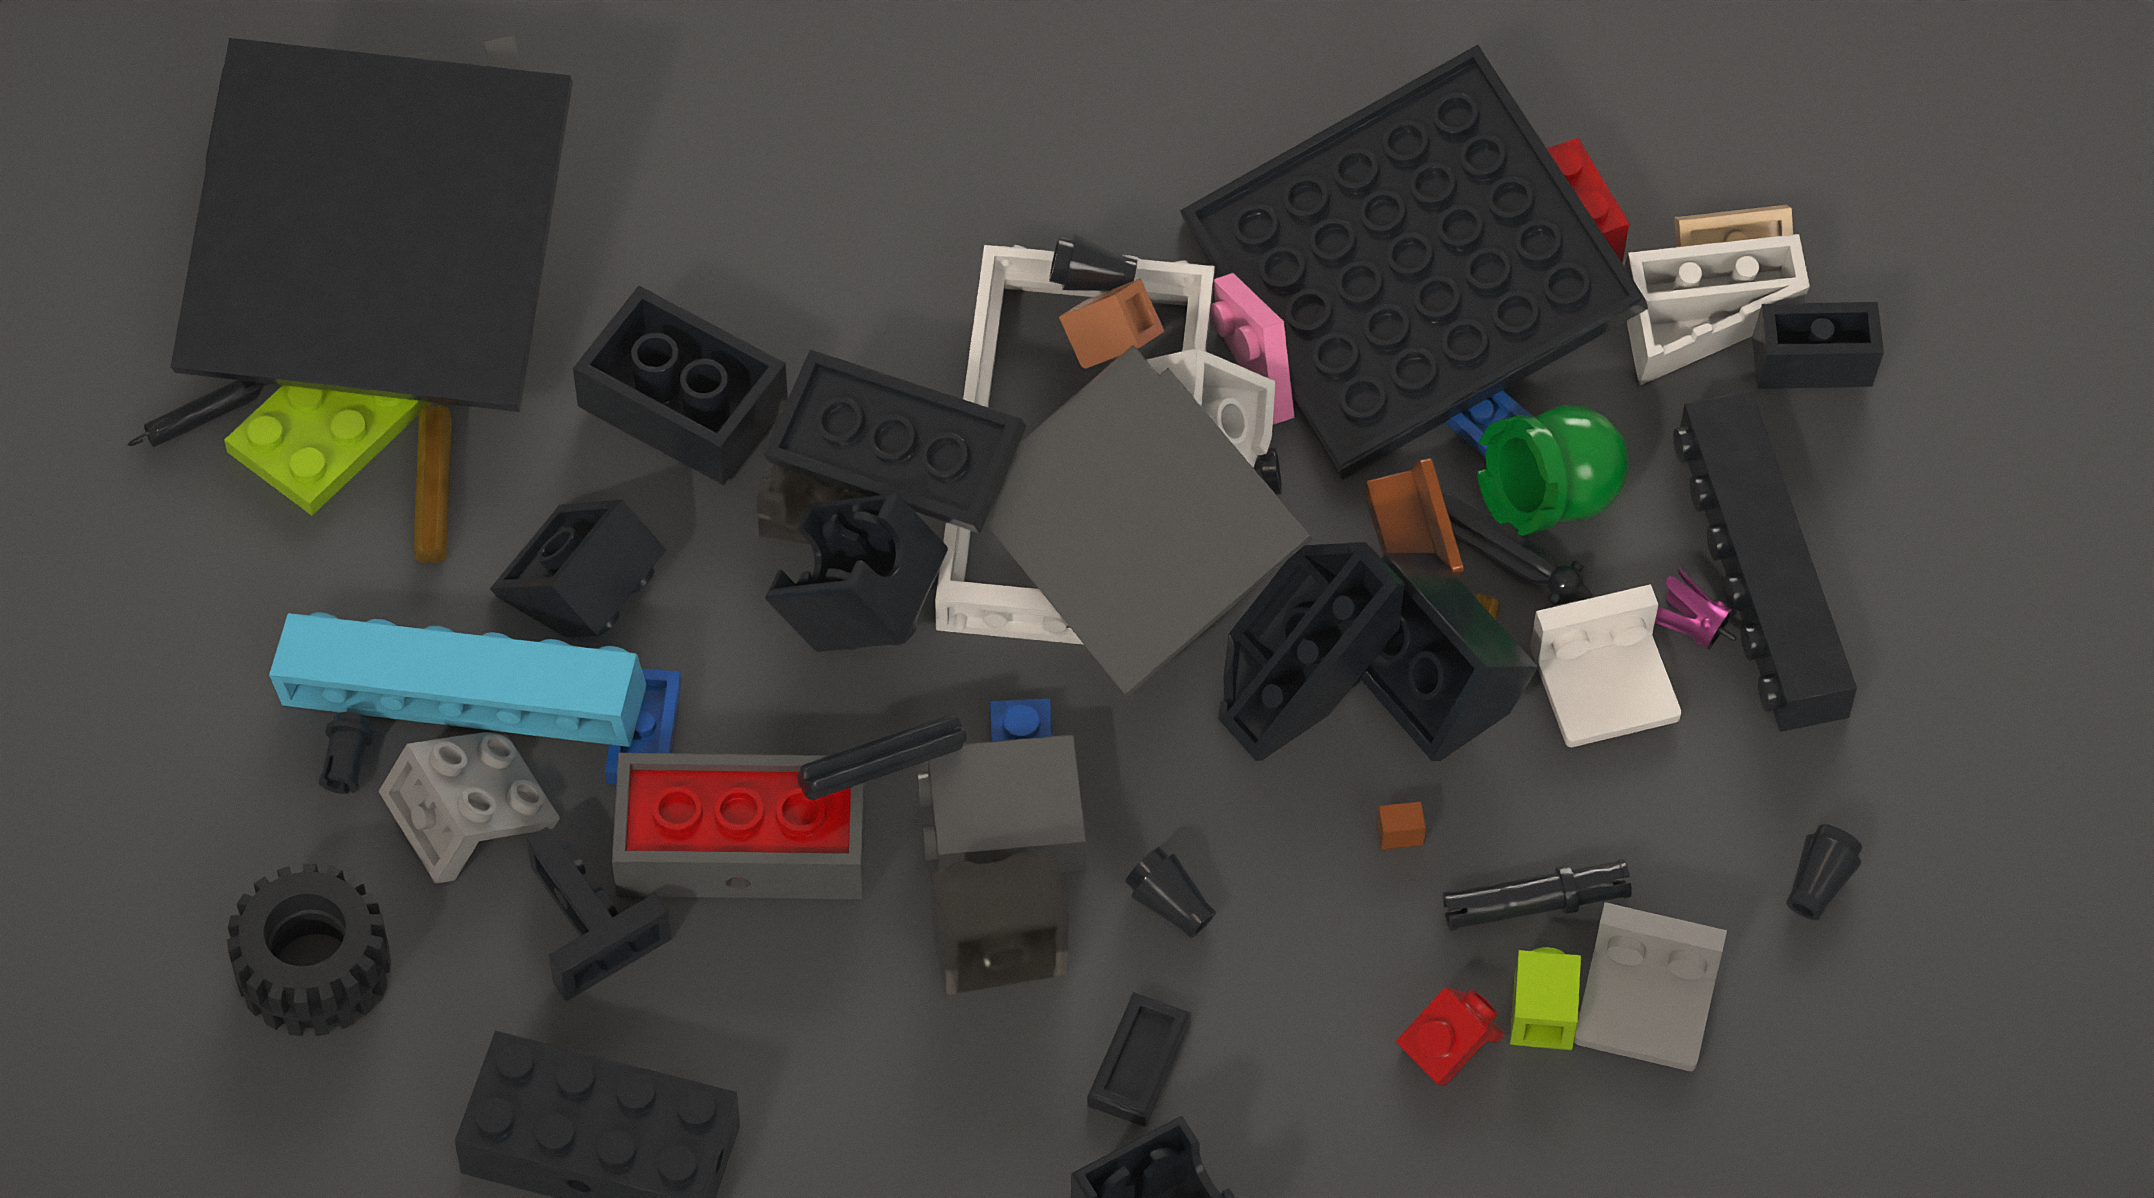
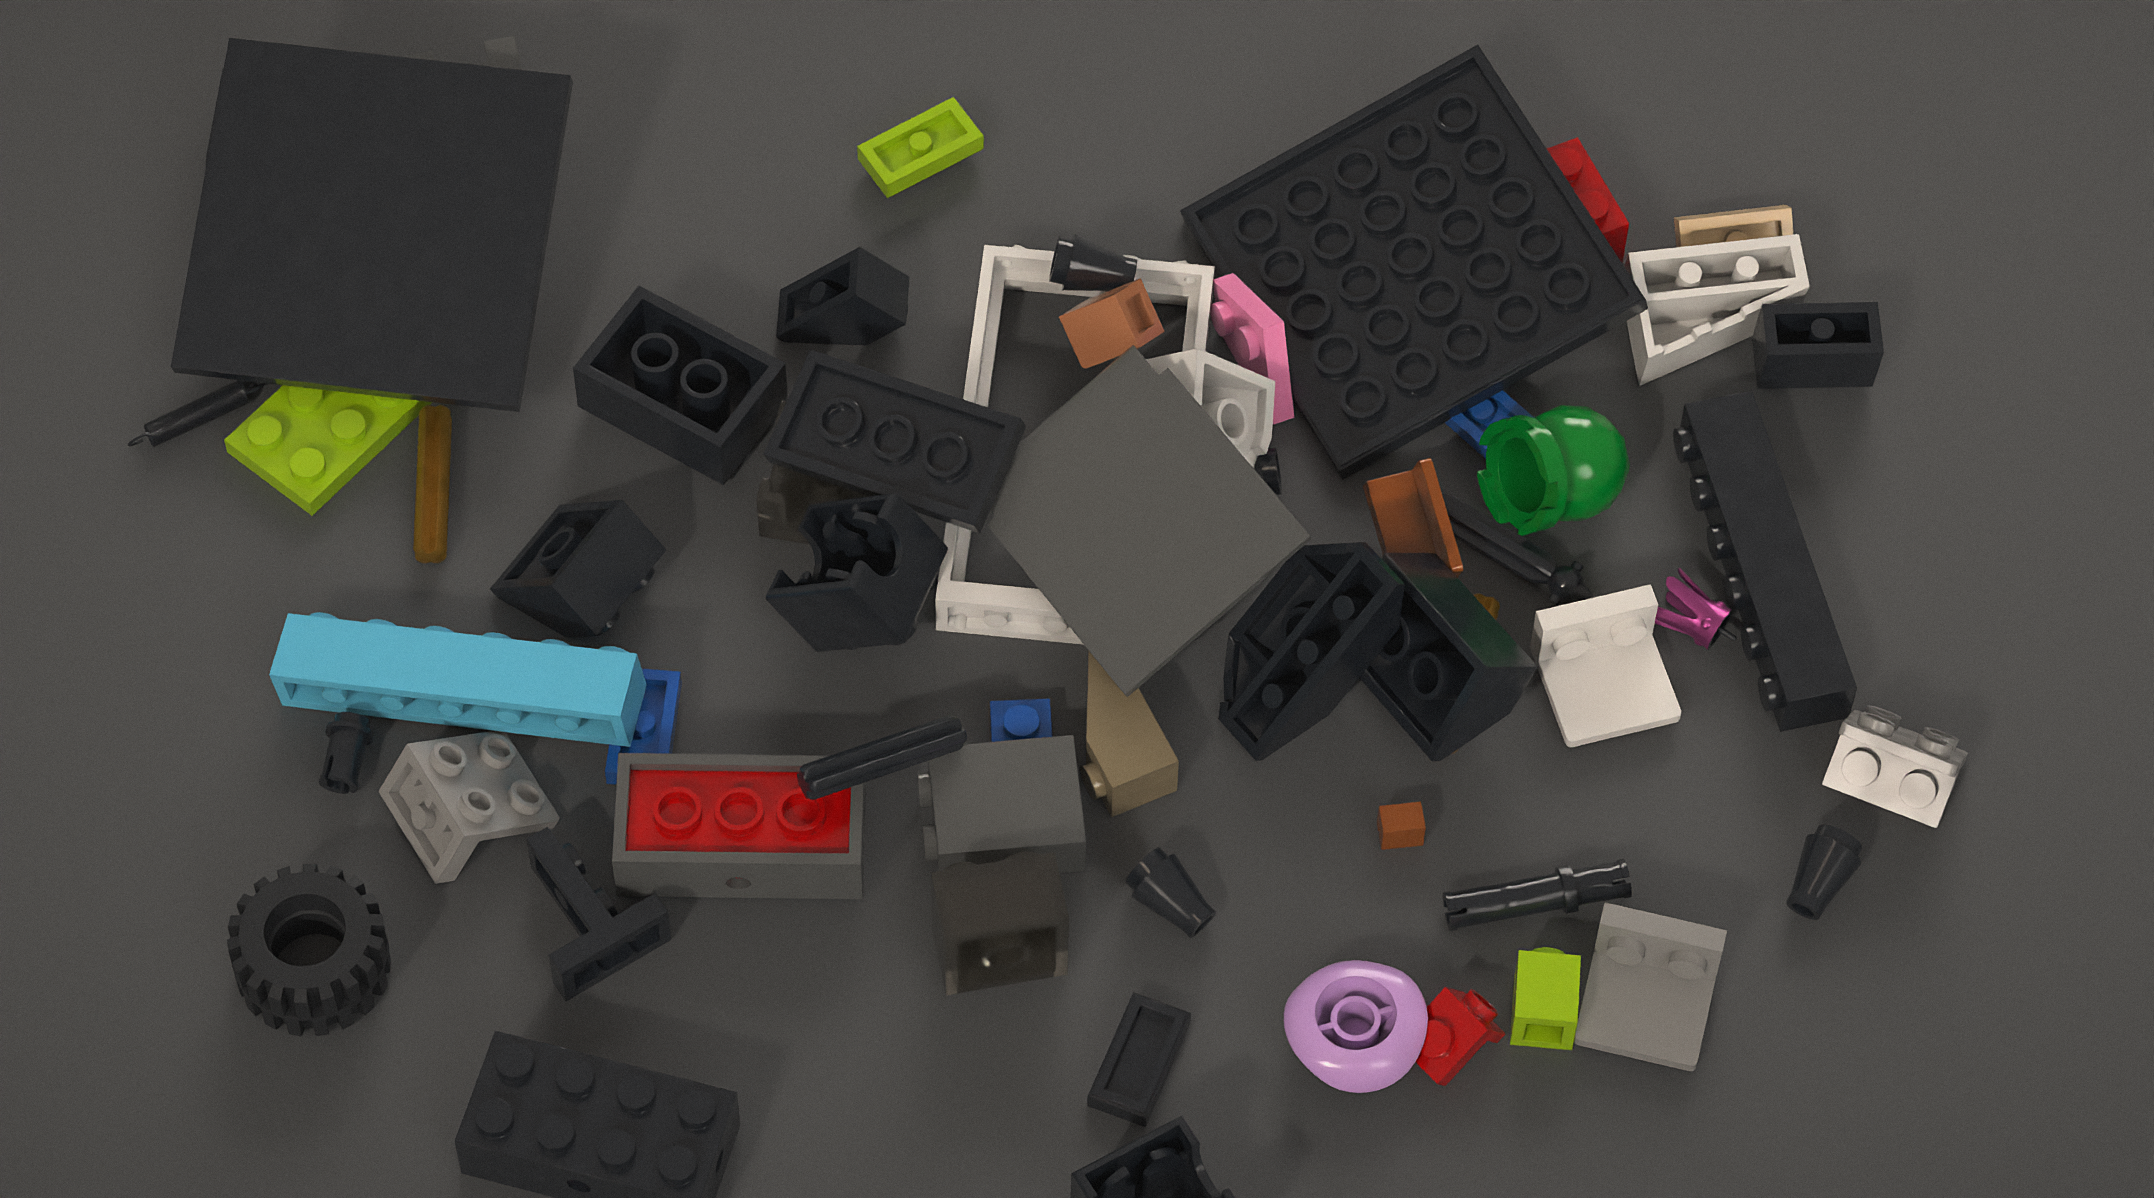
(844, 302): none -> black slope
(920, 147): none -> lime plate
(1125, 747): none -> dark tan slope
(1357, 1024): none -> lavender hat
(1895, 765): none -> bracket

